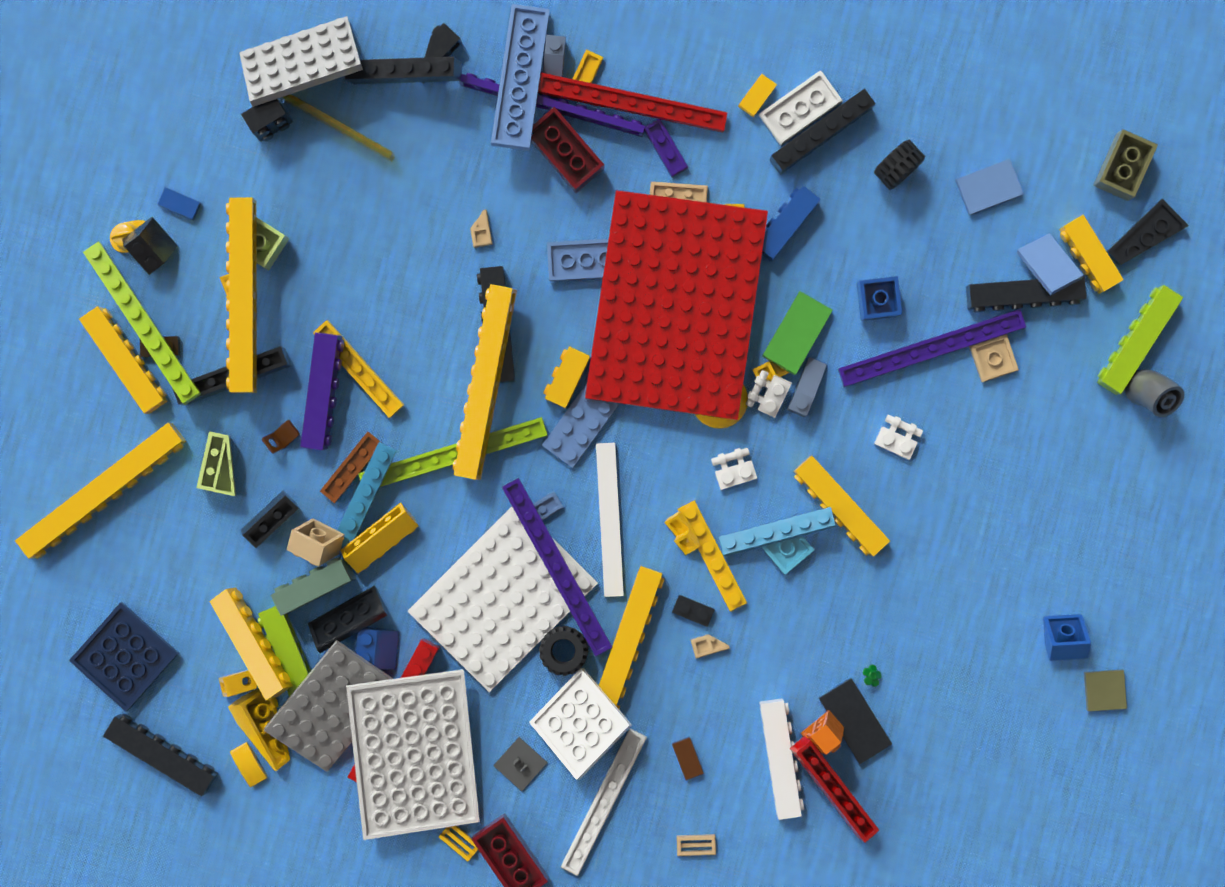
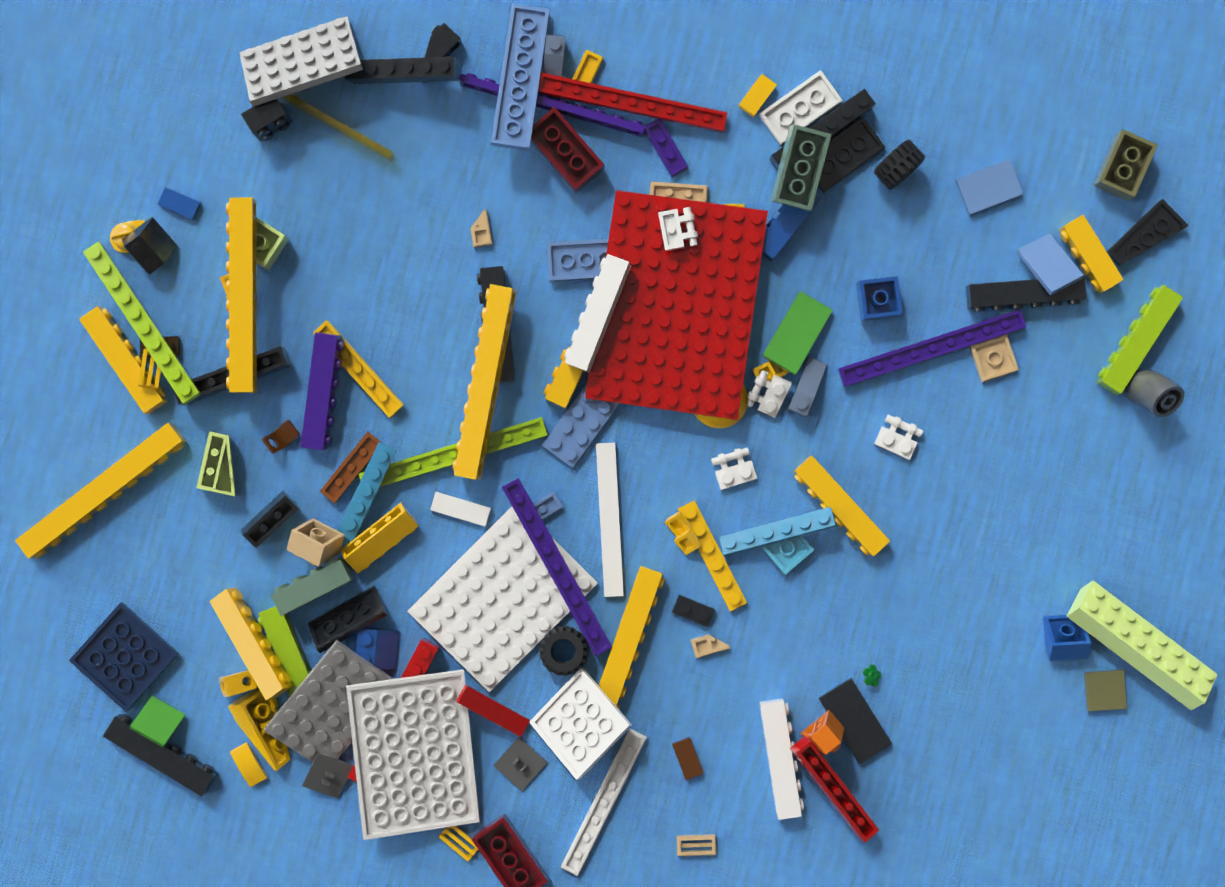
(142, 370): none -> yellow tile
(157, 721): none -> bright green tile
(327, 775): none -> dark grey piece
(460, 509): none -> white tile
(492, 710): none -> red tile
(597, 313): none -> white brick
(671, 229): none -> white plate
(800, 167): none -> sand green brick
(848, 153): none -> black tile
(1142, 645): none -> yellowish green brick

